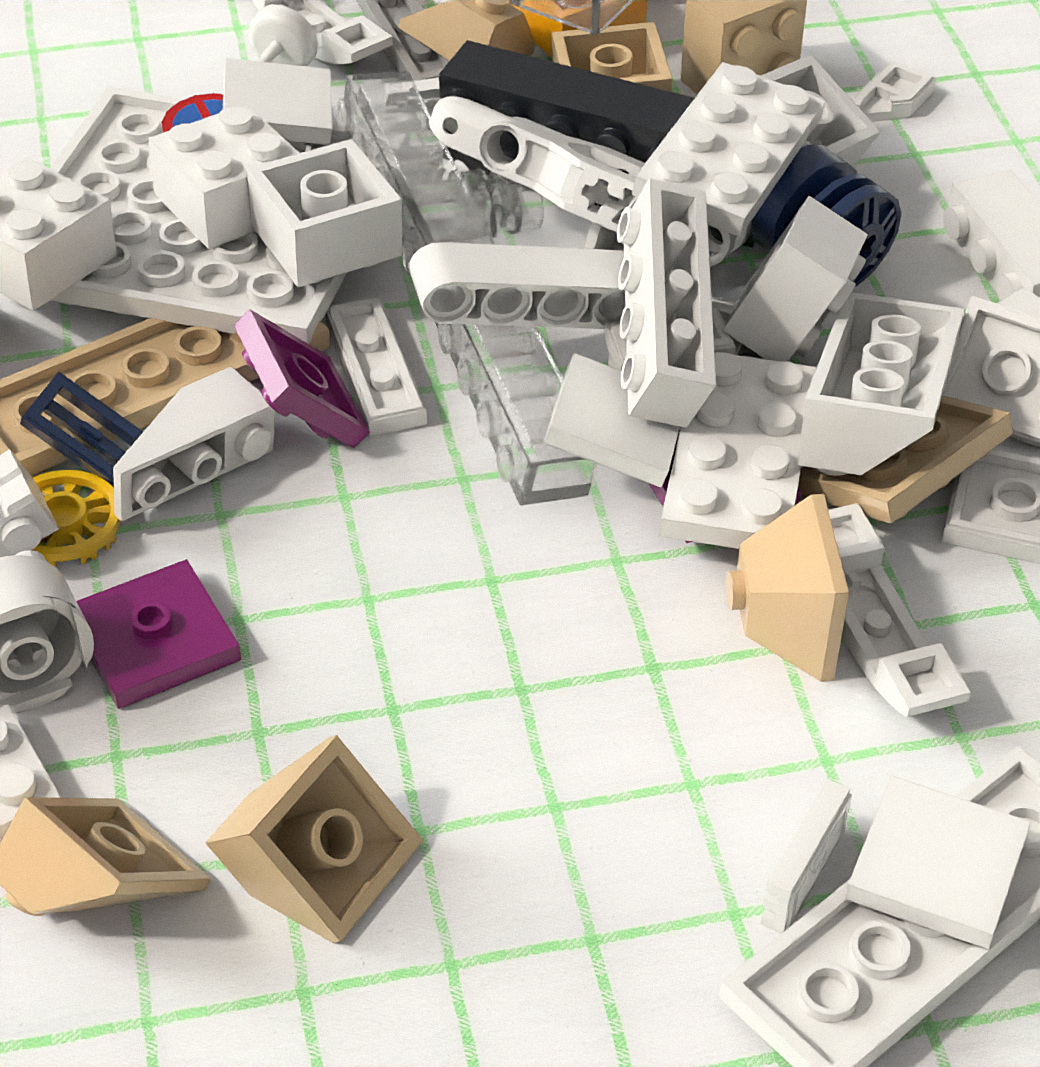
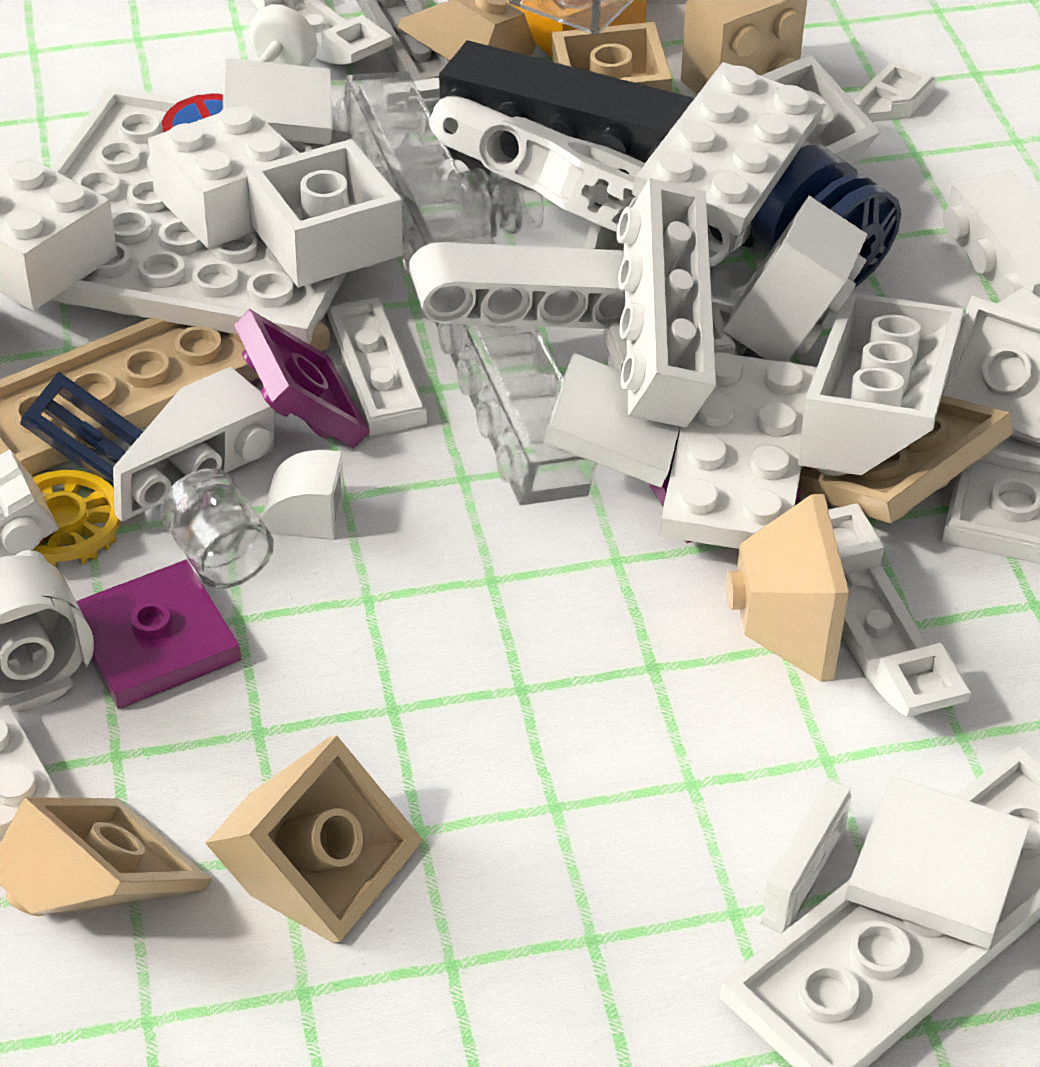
(216, 528): none -> clear wheel
(306, 495): none -> white brick

